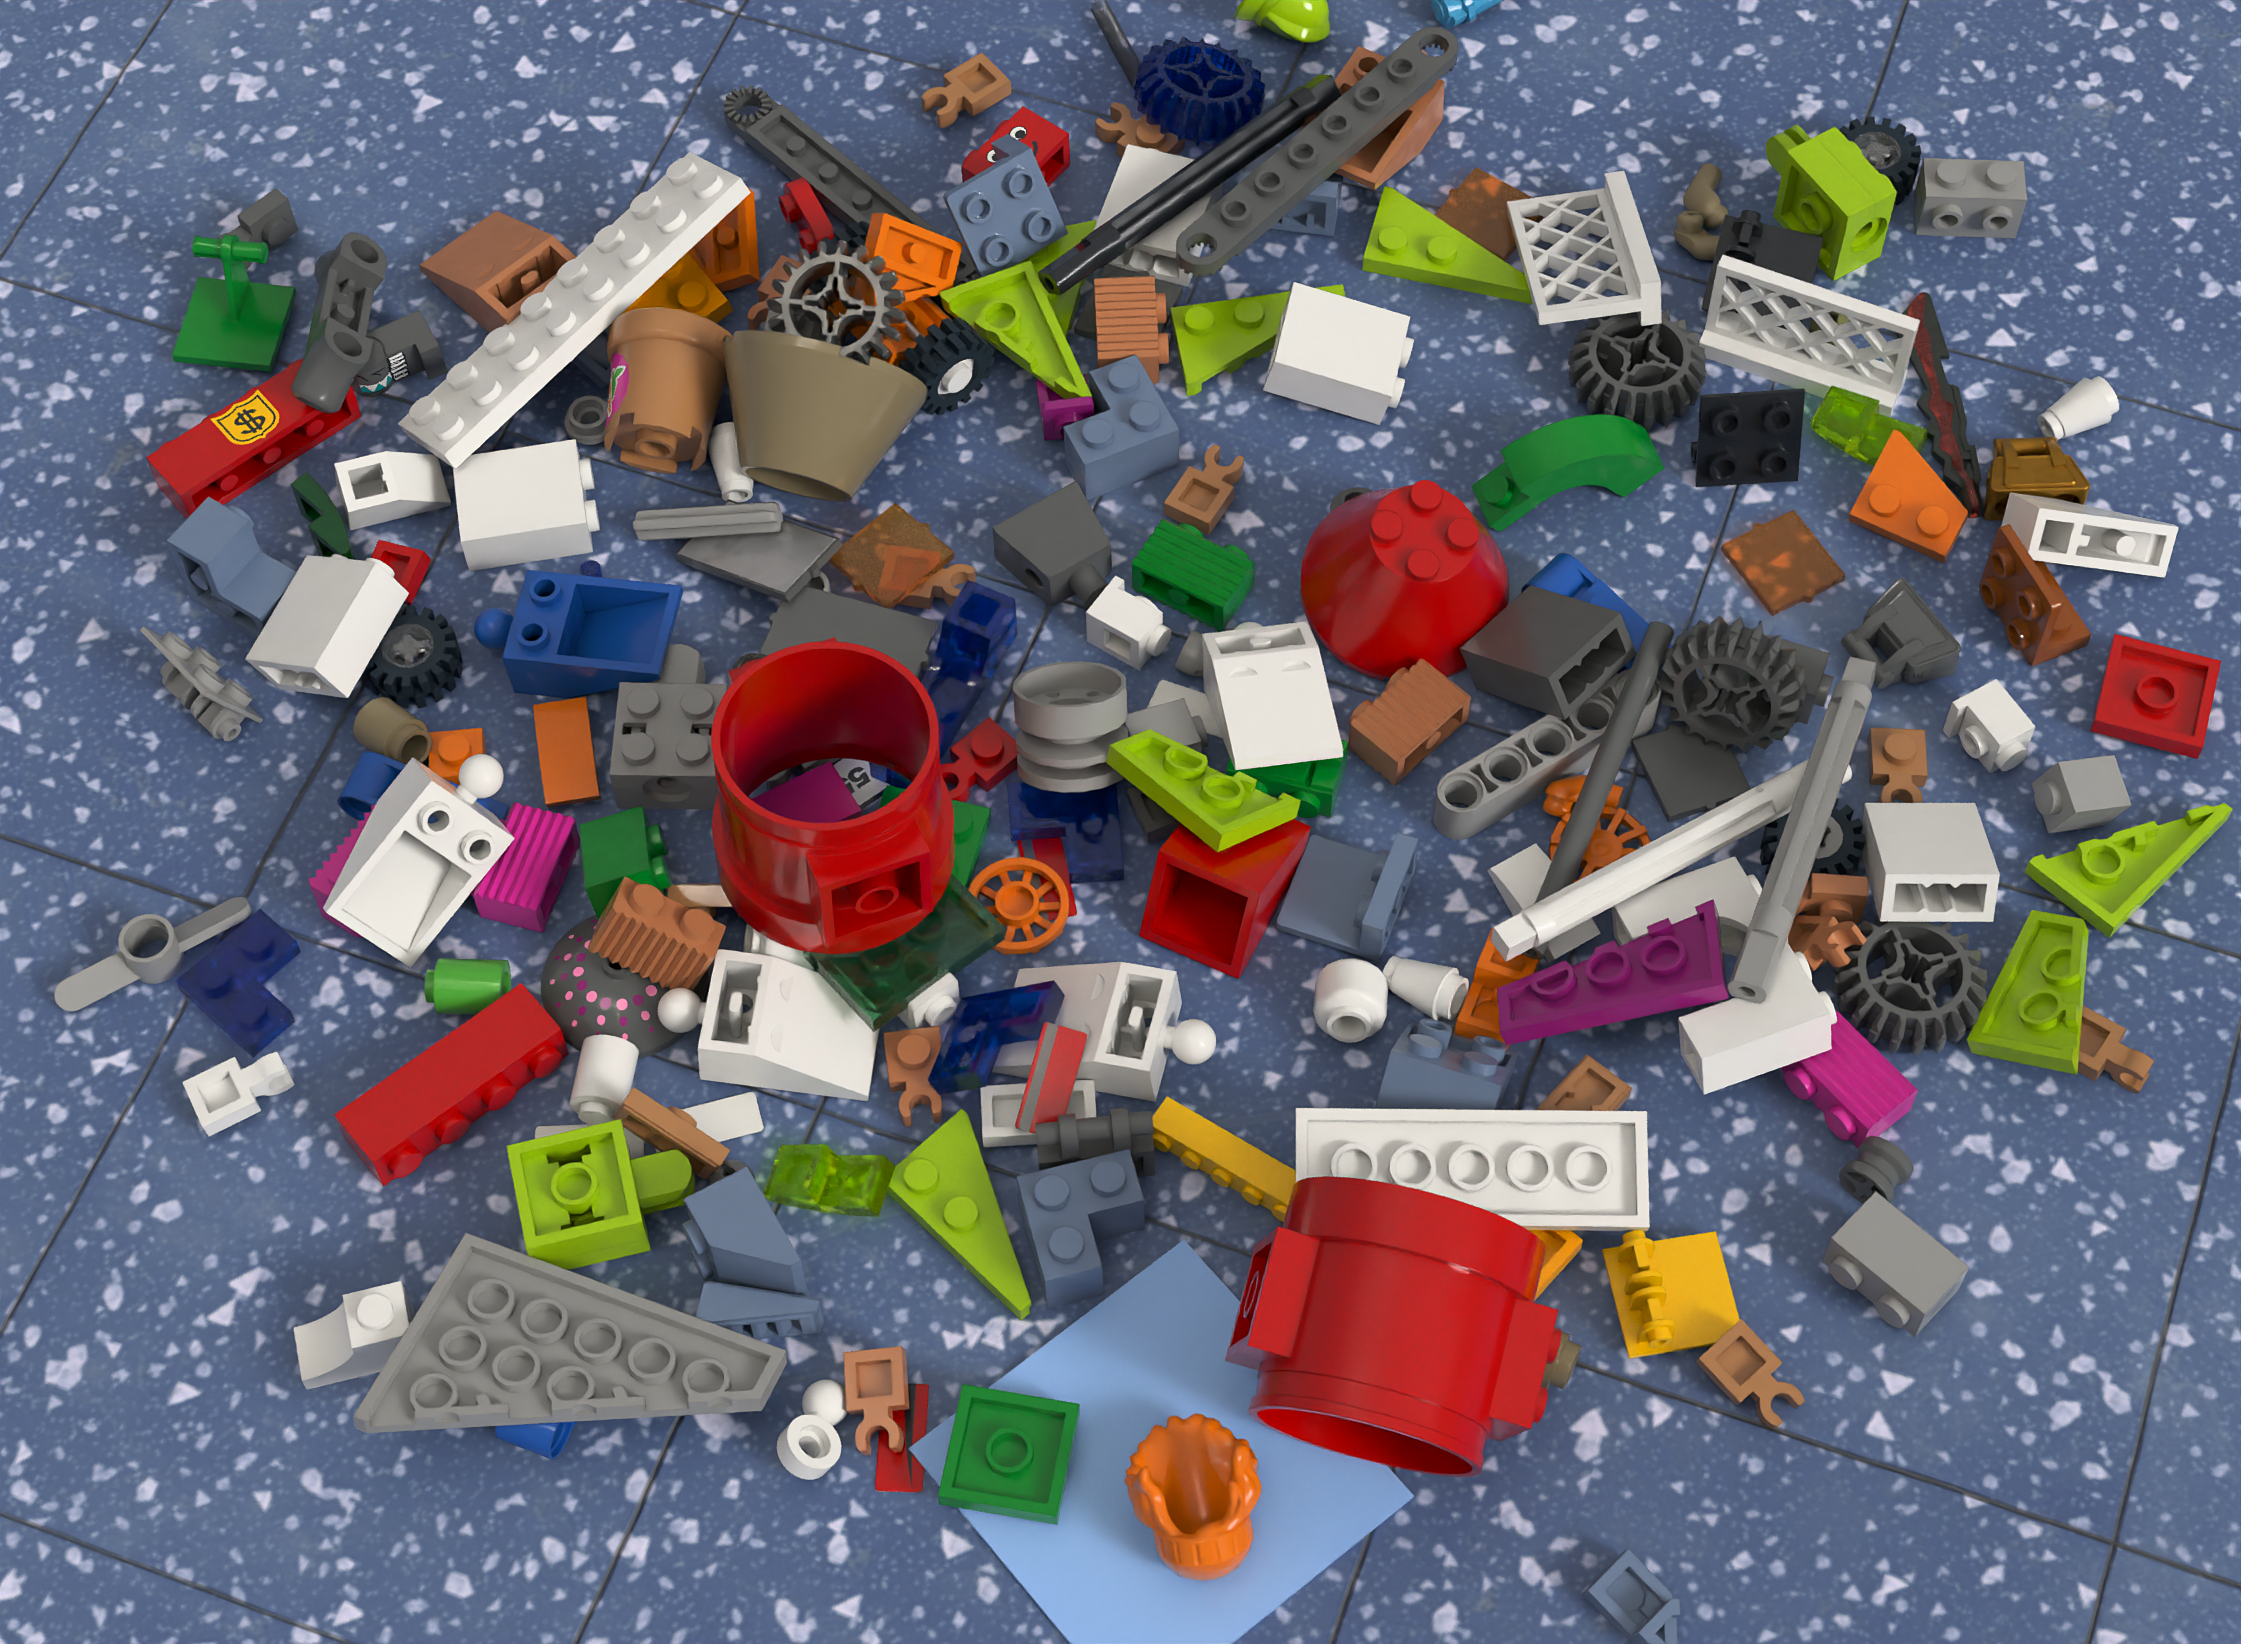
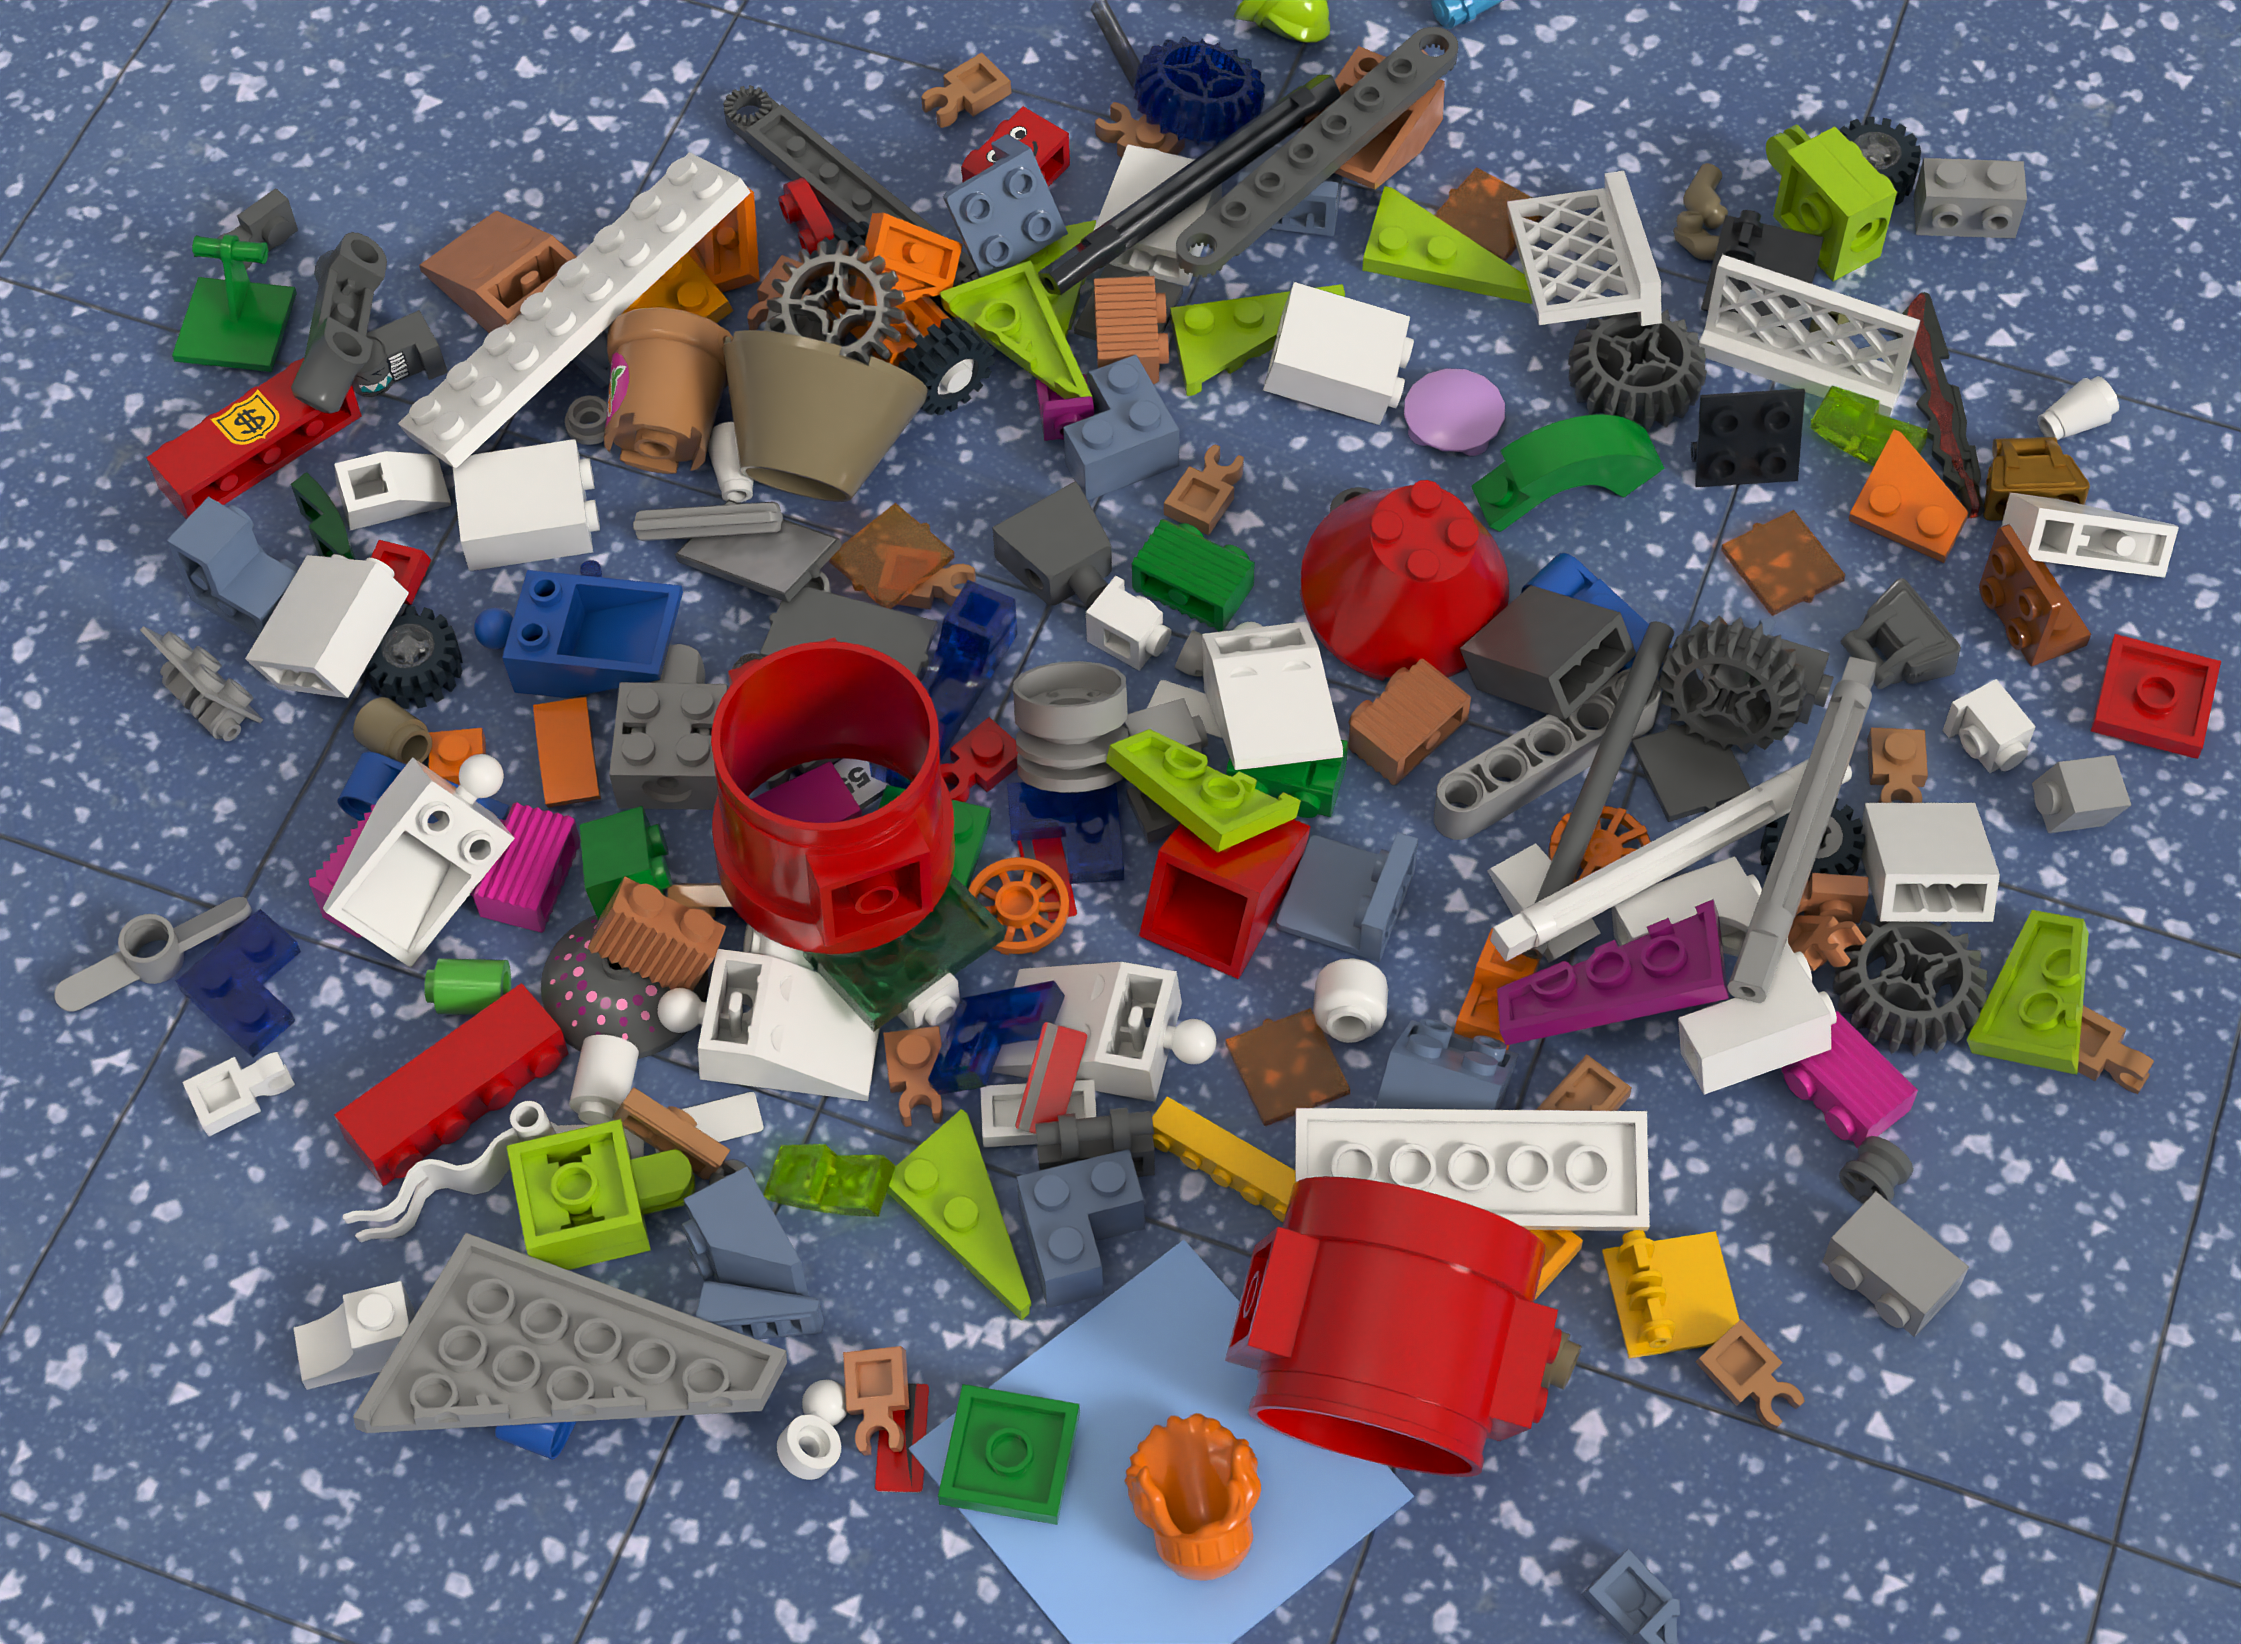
(480, 1176): none -> white flag
(1287, 1066): none -> clear orange piece
(1427, 986): white cone -> none
(1454, 411): none -> lavender dish
(1566, 791): orange arm -> none
(2117, 875): lime wing -> none

